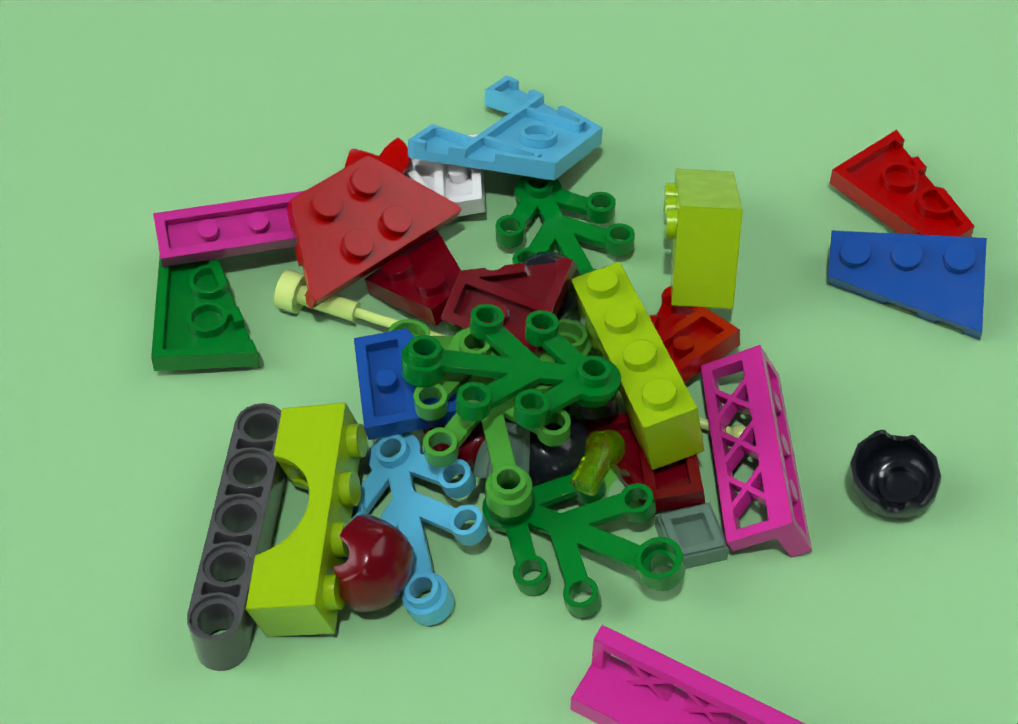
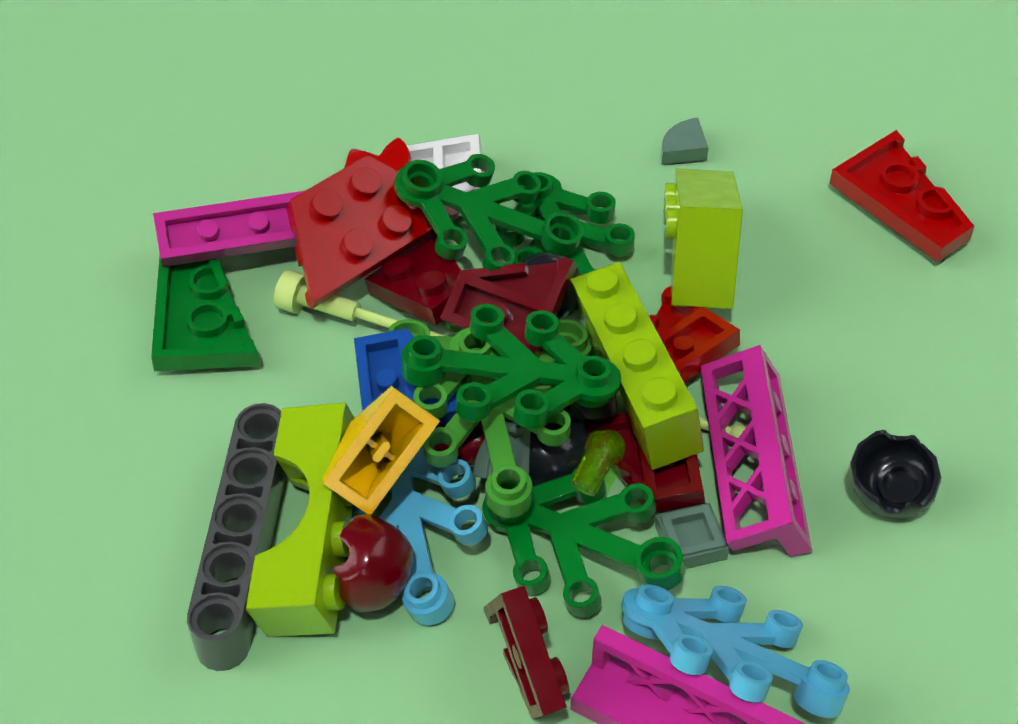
(378, 449): none -> yellow slope
(430, 188): none -> green plant
(525, 142): medium azure wing -> none
(538, 676): none -> dark red wing
(684, 143): none -> sand green tile
(734, 645): none -> medium azure plant
(923, 273): blue wing -> none

